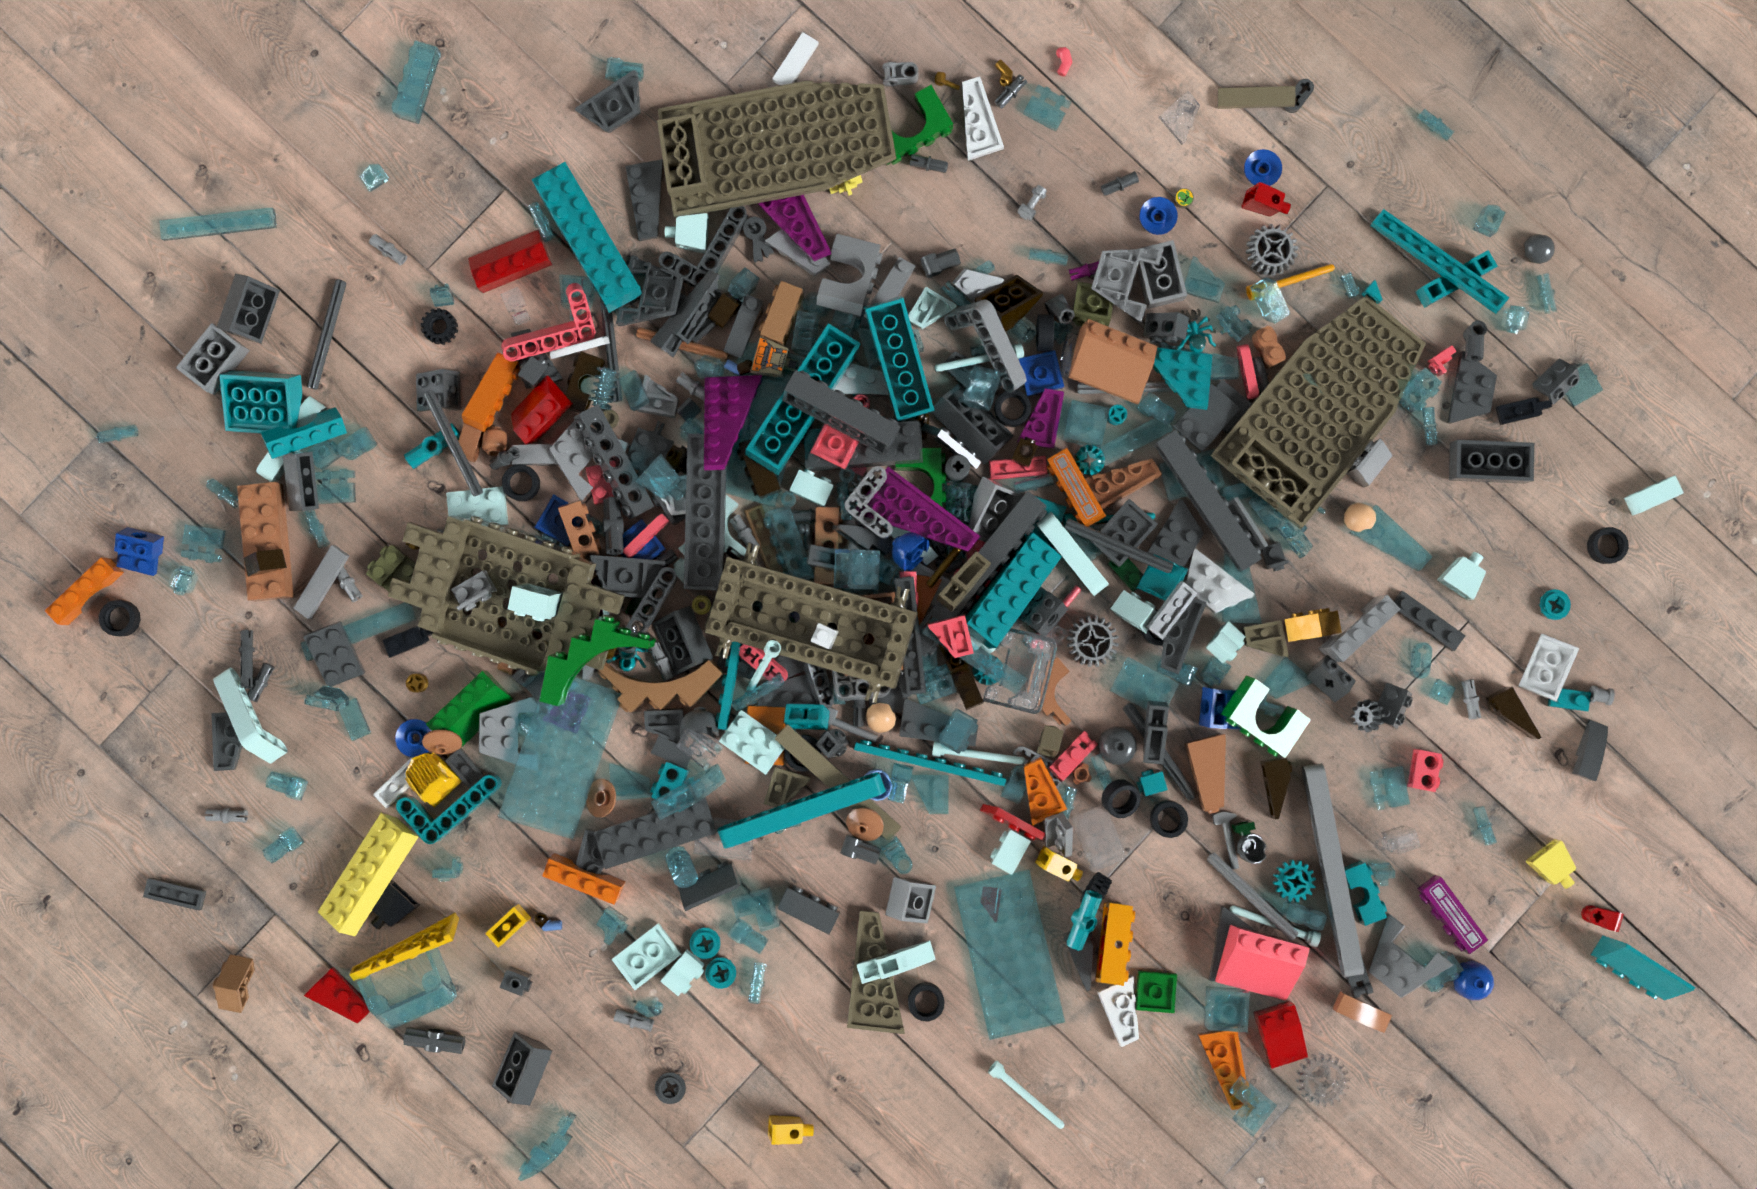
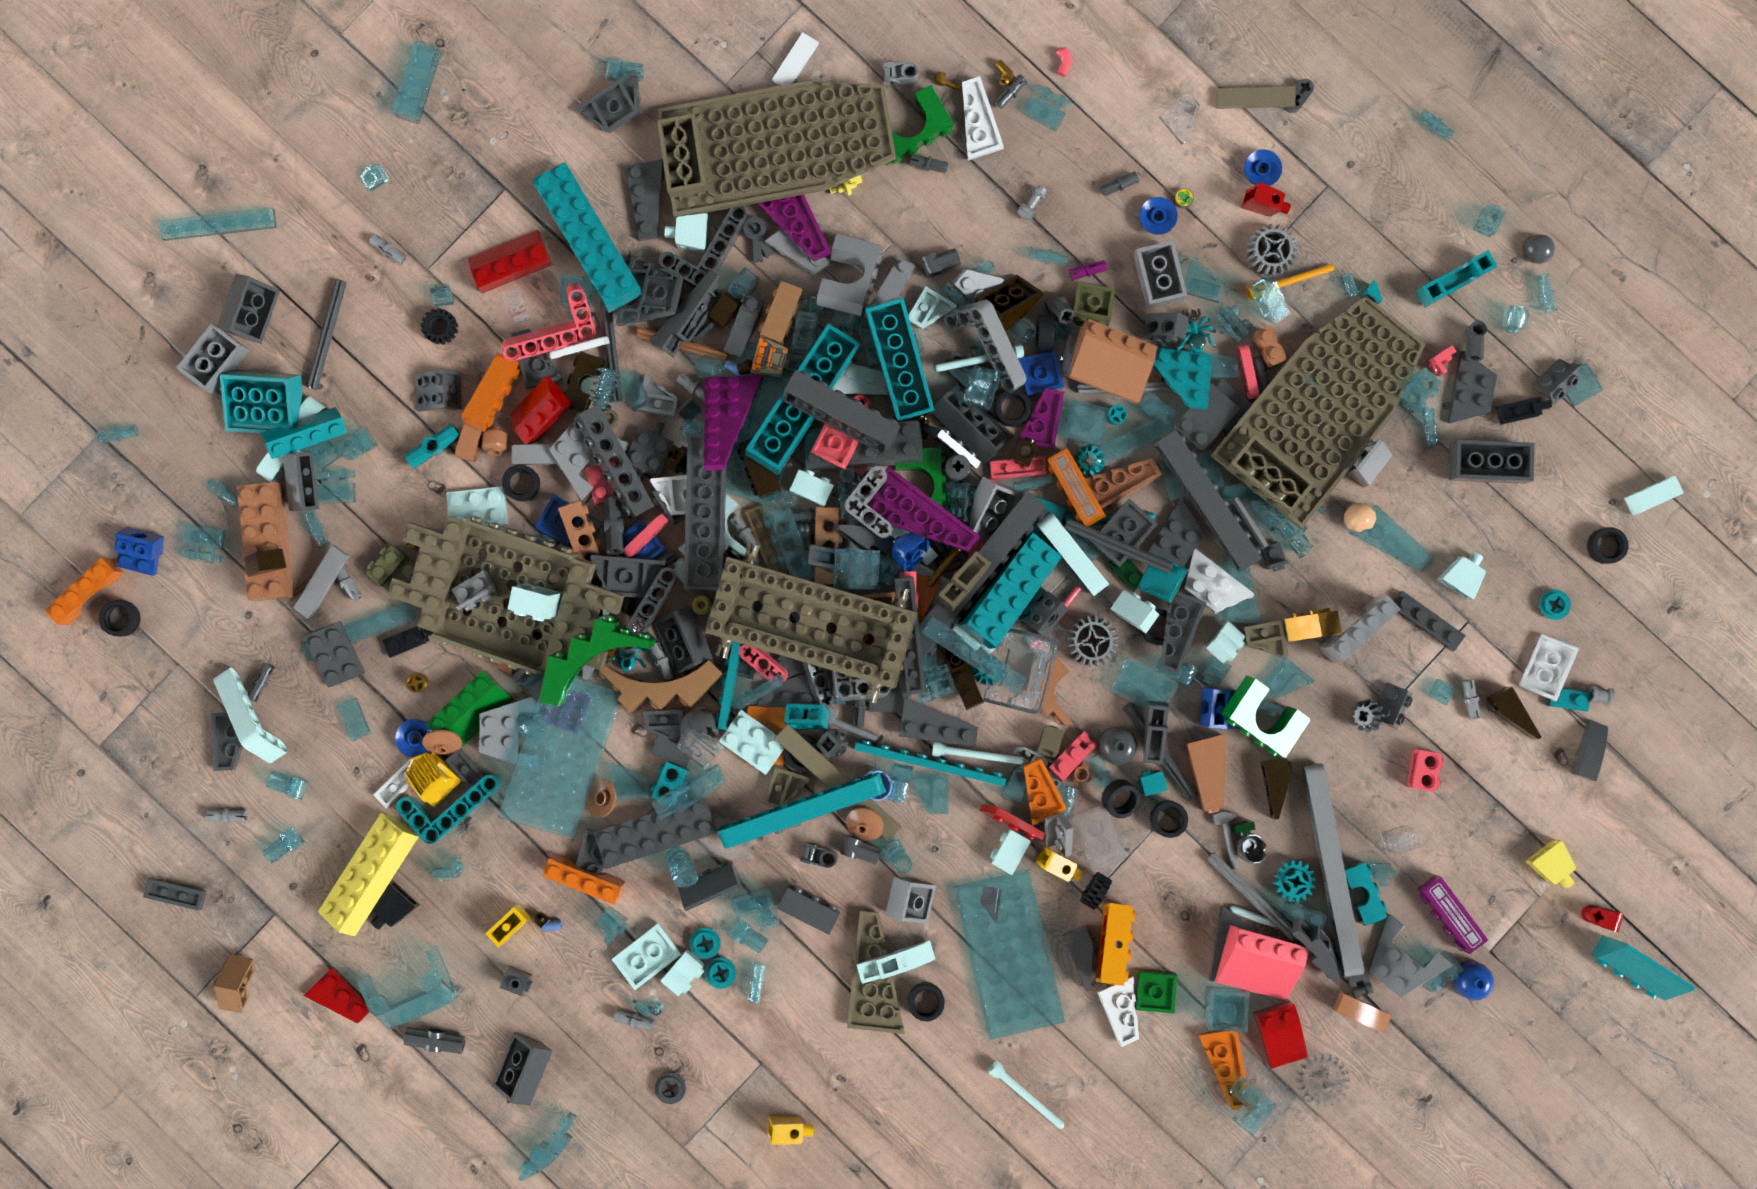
(183, 580): clear light blue head -> none
(246, 653): dark grey pin -> none
(328, 698): clear light blue slope -> none
(420, 942): yellow wing -> none
(453, 443): dark grey axle -> none
(504, 458): dark grey pin -> none
(533, 371): dark grey brick -> none
(541, 222): clear light blue pin -> none
(661, 479): clear light blue torso -> none
(771, 651): light aqua piece -> none
(817, 855): none -> dark grey piece
(824, 636): white brick -> none
(880, 717): light nougat hair -> none
(953, 635): coral wing -> none
(957, 731): clear light blue brick -> none
(1084, 920): teal piece -> none
(1116, 275): light grey wing -> none
(1171, 610): light grey plate -> none
(1320, 945): none -> dark grey slope
(1331, 678): dark grey brick -> none
(1394, 785): clear light blue plate -> none
(1425, 661): clear light blue beam -> none
(1440, 261): teal plate -> none
(1484, 825): clear light blue axle -> none

